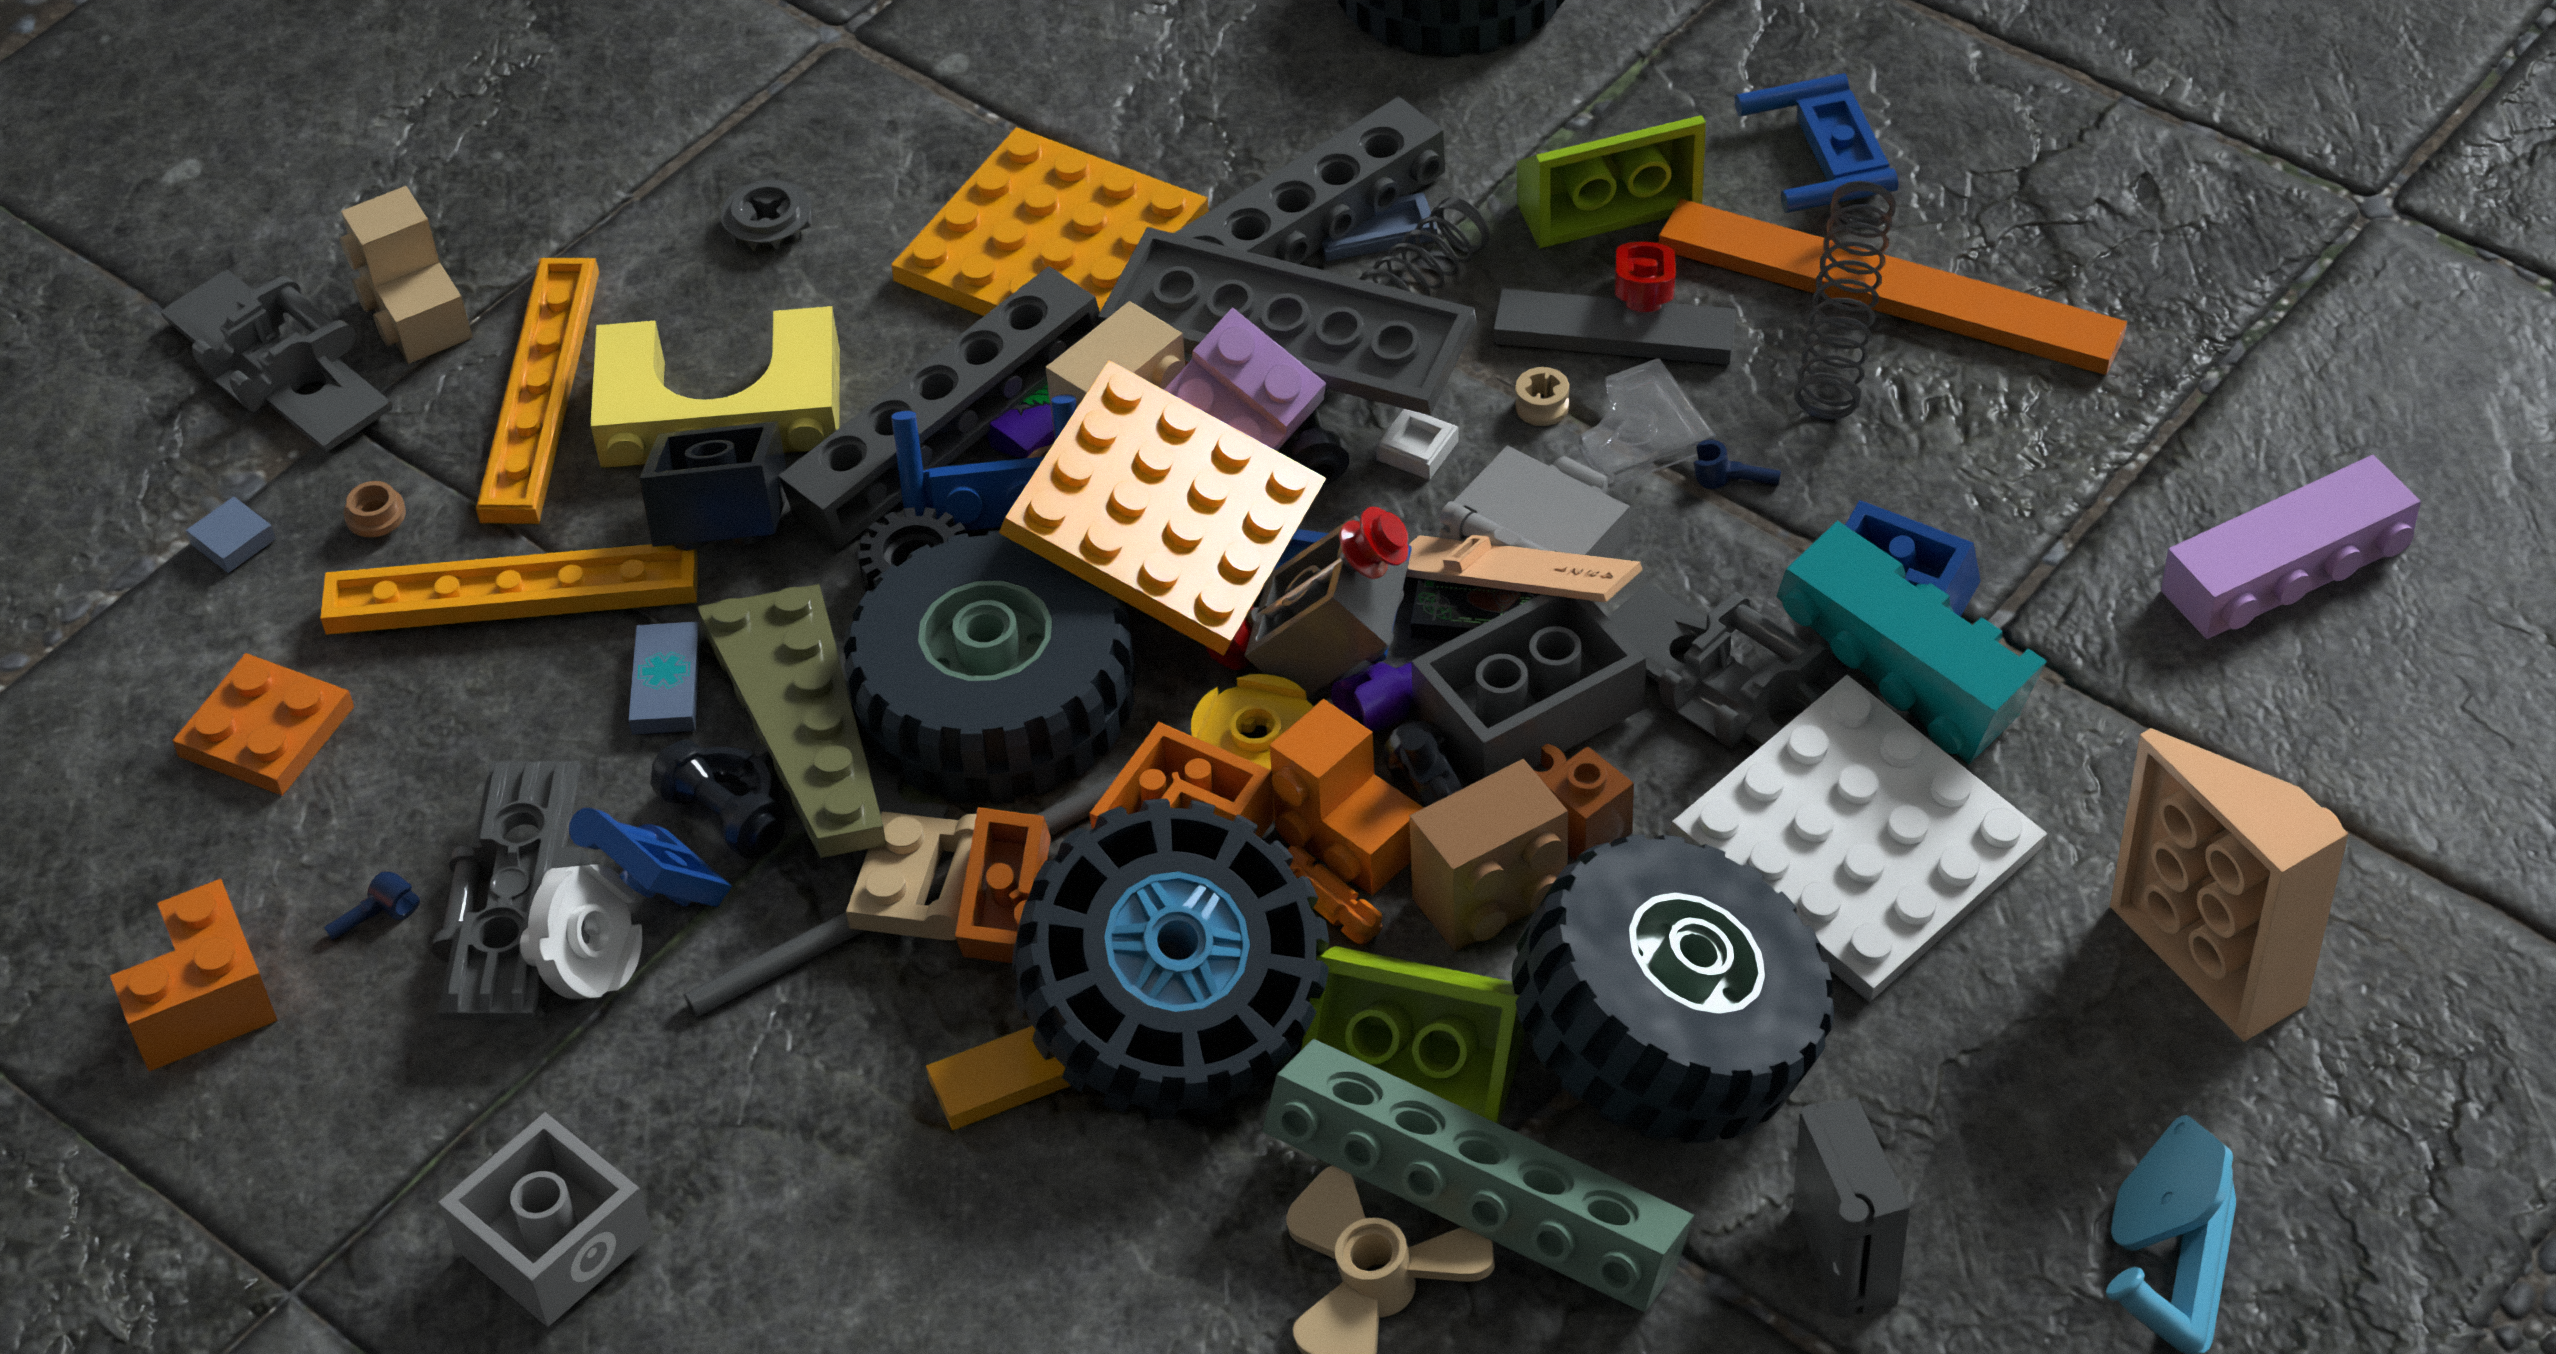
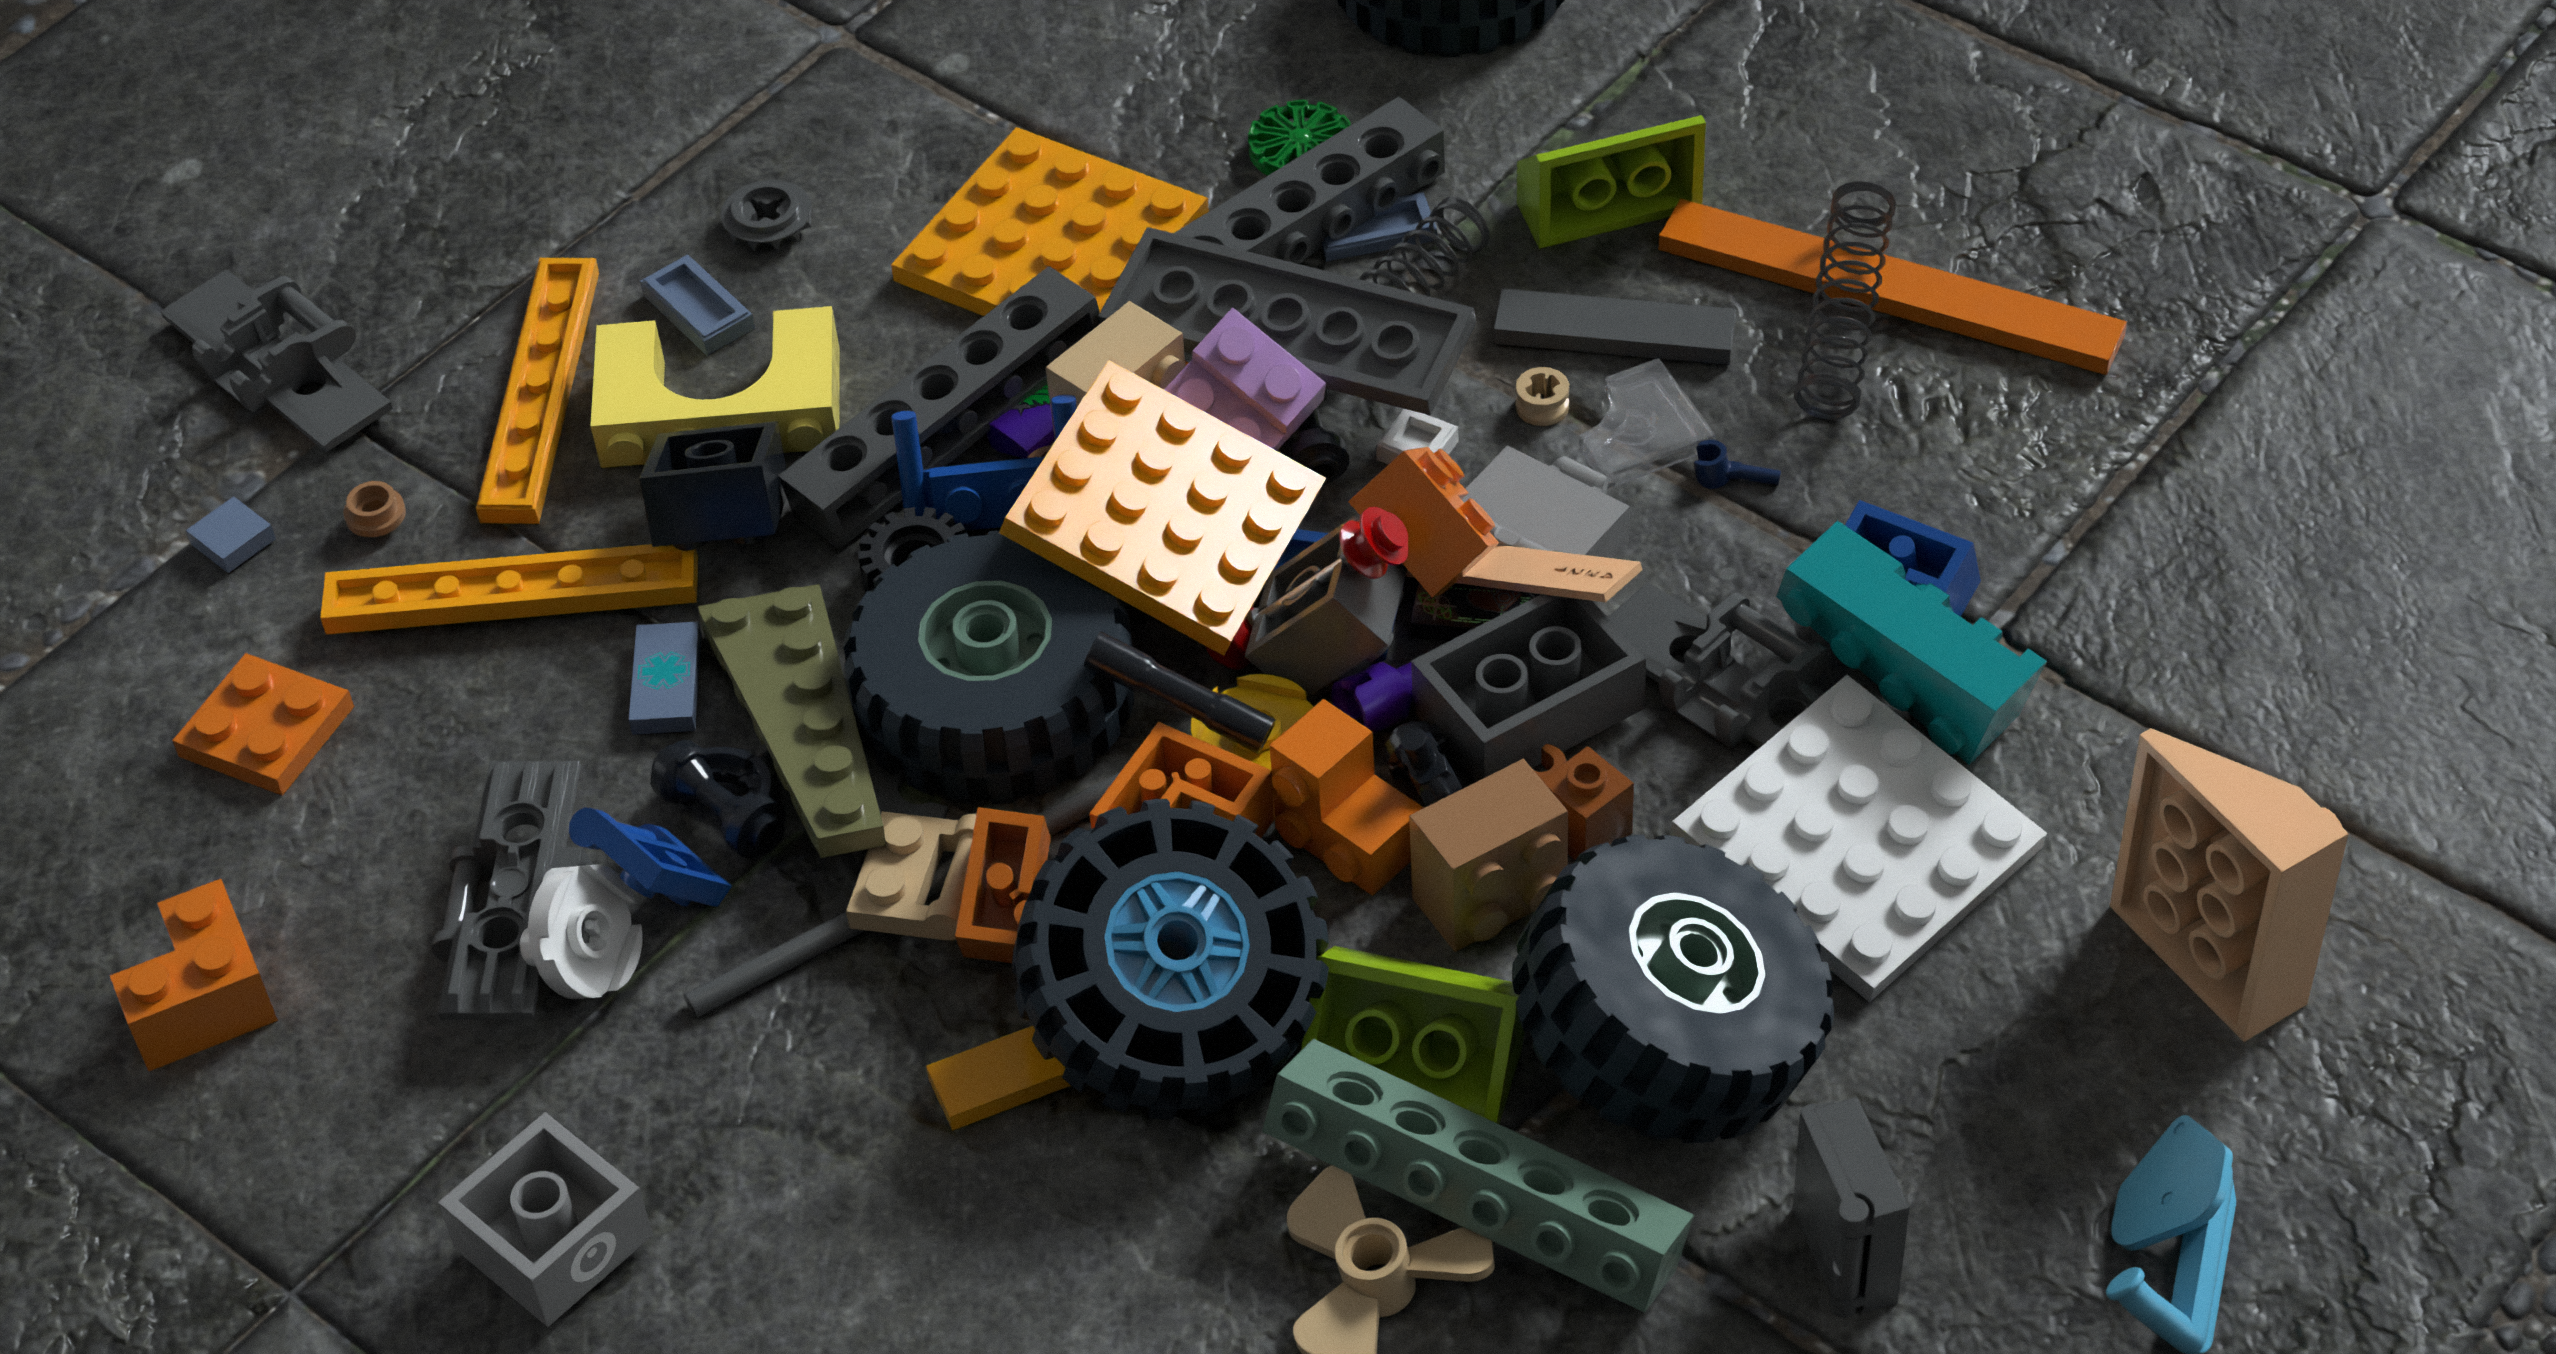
(385, 893): dark blue hand -> none
(403, 276): tan brick -> none
(697, 305): none -> sand blue tile
(1215, 710): none -> black piece
(1290, 138): none -> green wheel
(1337, 899): orange axle -> none
(1442, 530): none -> orange brick
(1645, 275): red plate -> none
(1835, 134): blue plate -> none
(2290, 546): lavender brick -> none

